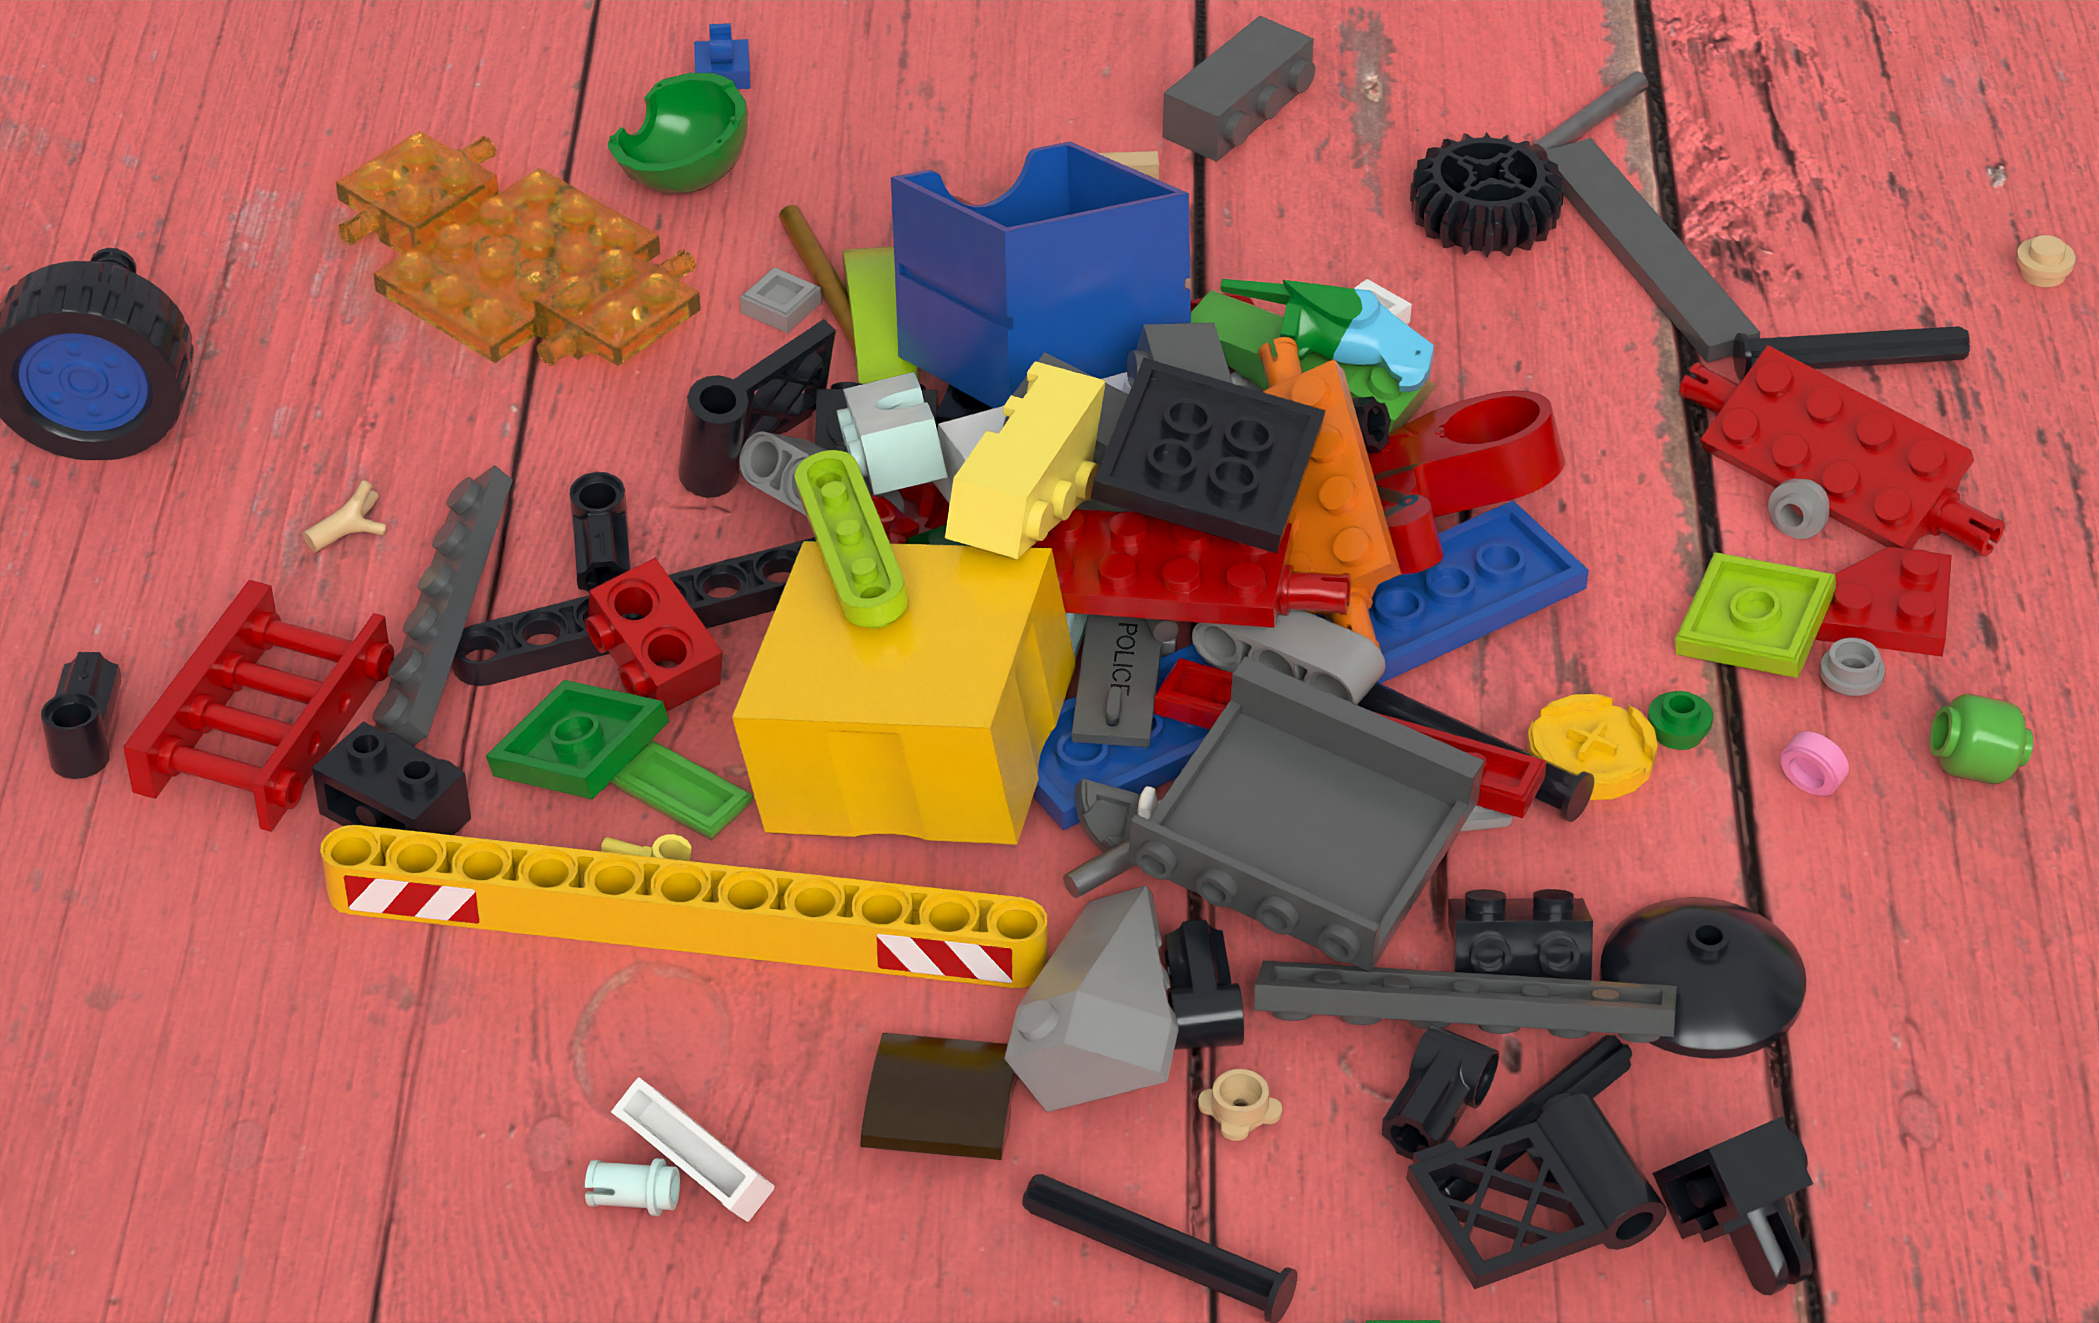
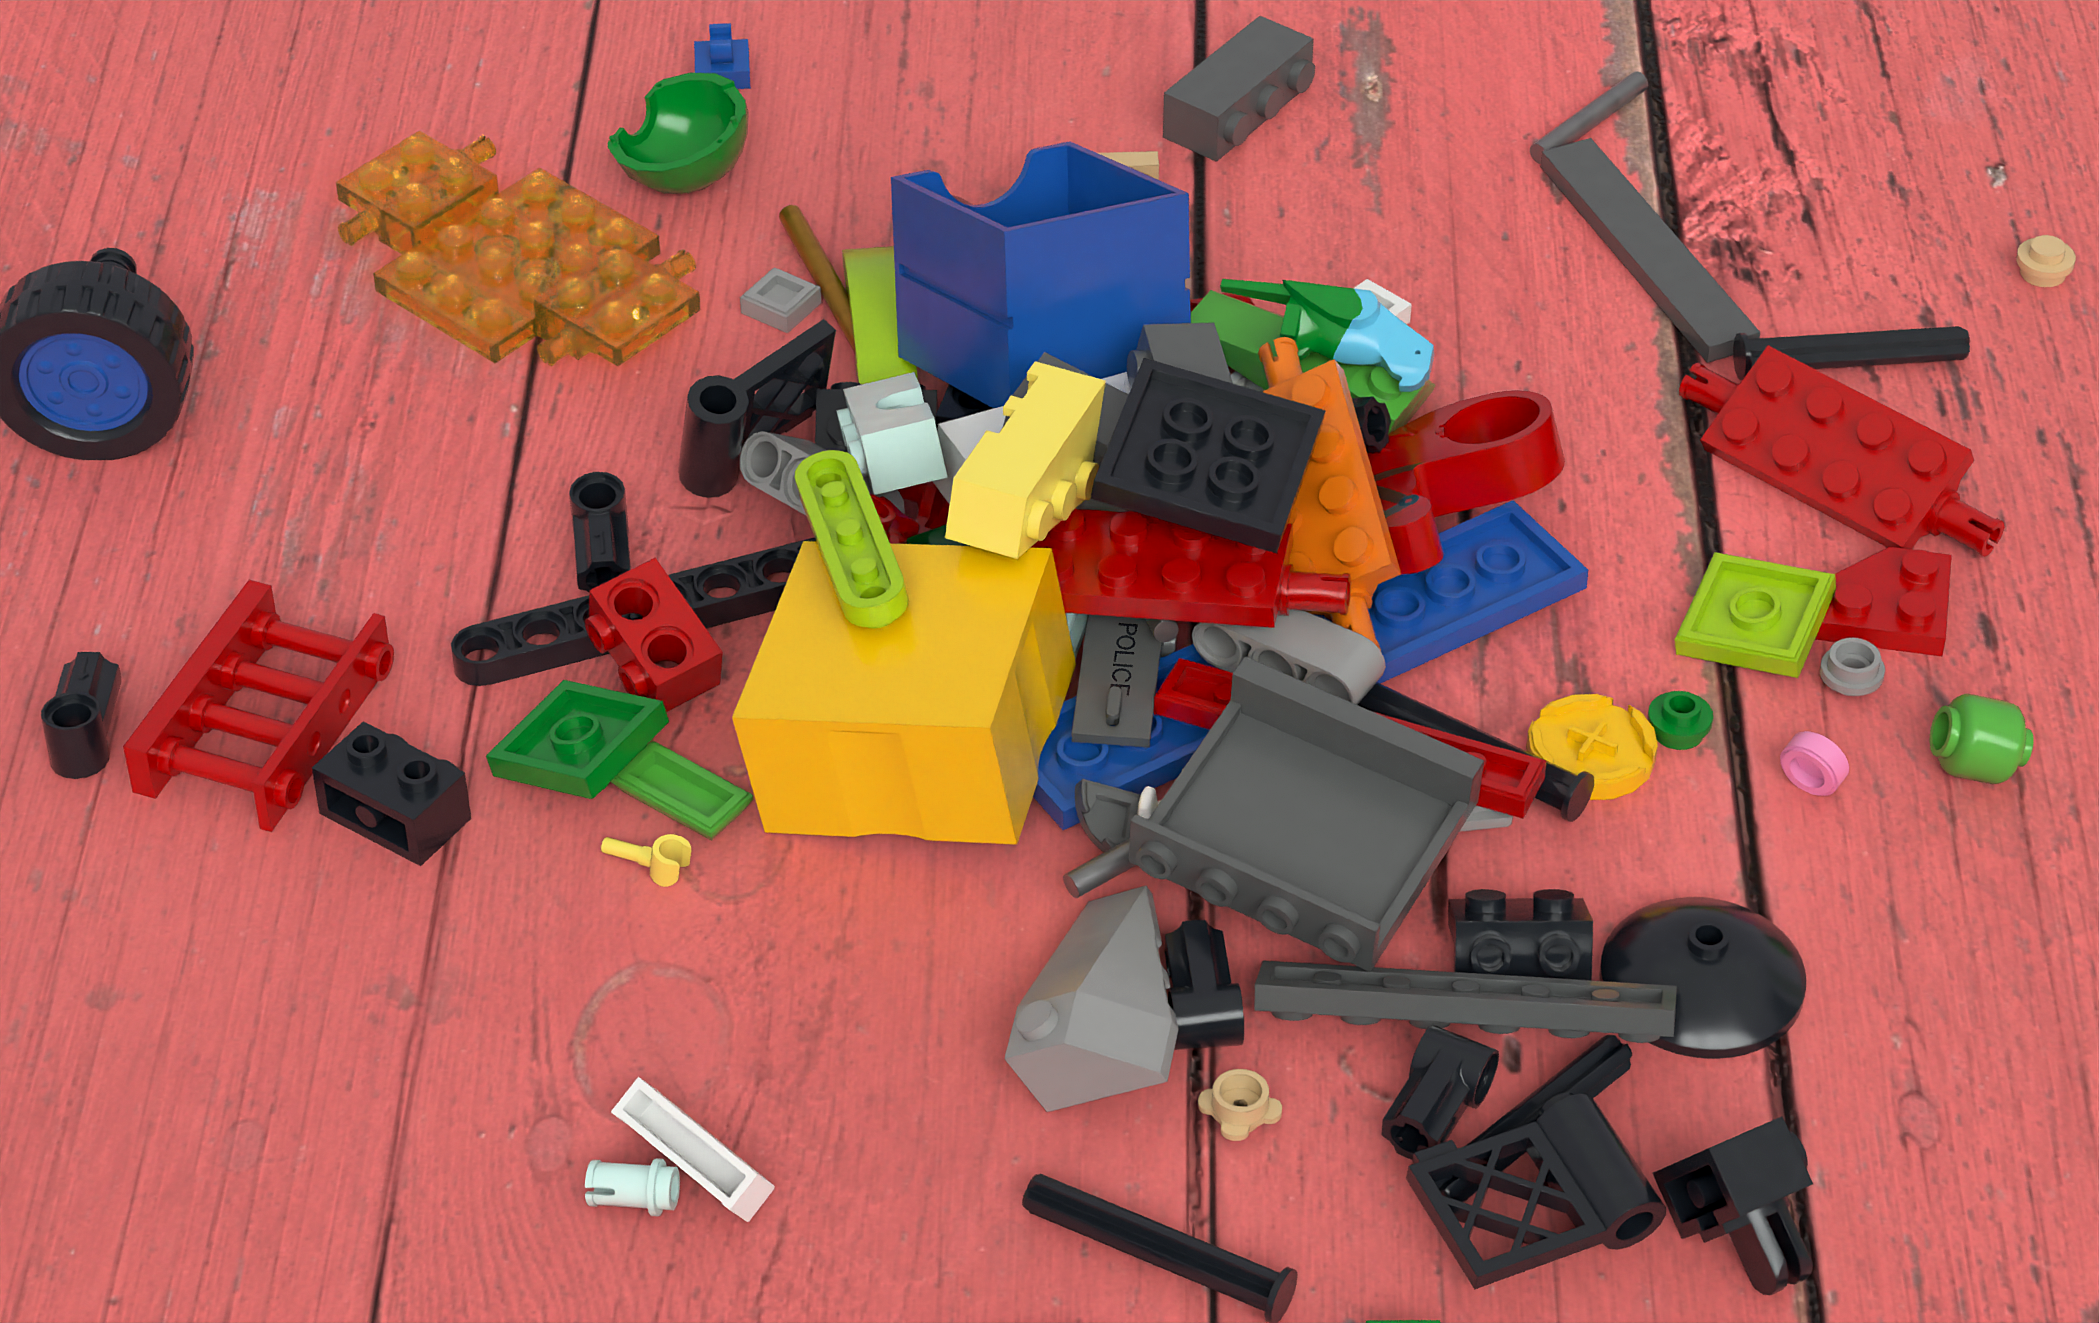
(346, 520): tan bar -> none
(443, 606): dark grey plate -> none
(686, 906): yellow beam -> none
(939, 1097): dark brown slope -> none
(1486, 194): black gear -> none
(1809, 498): light grey plate -> none

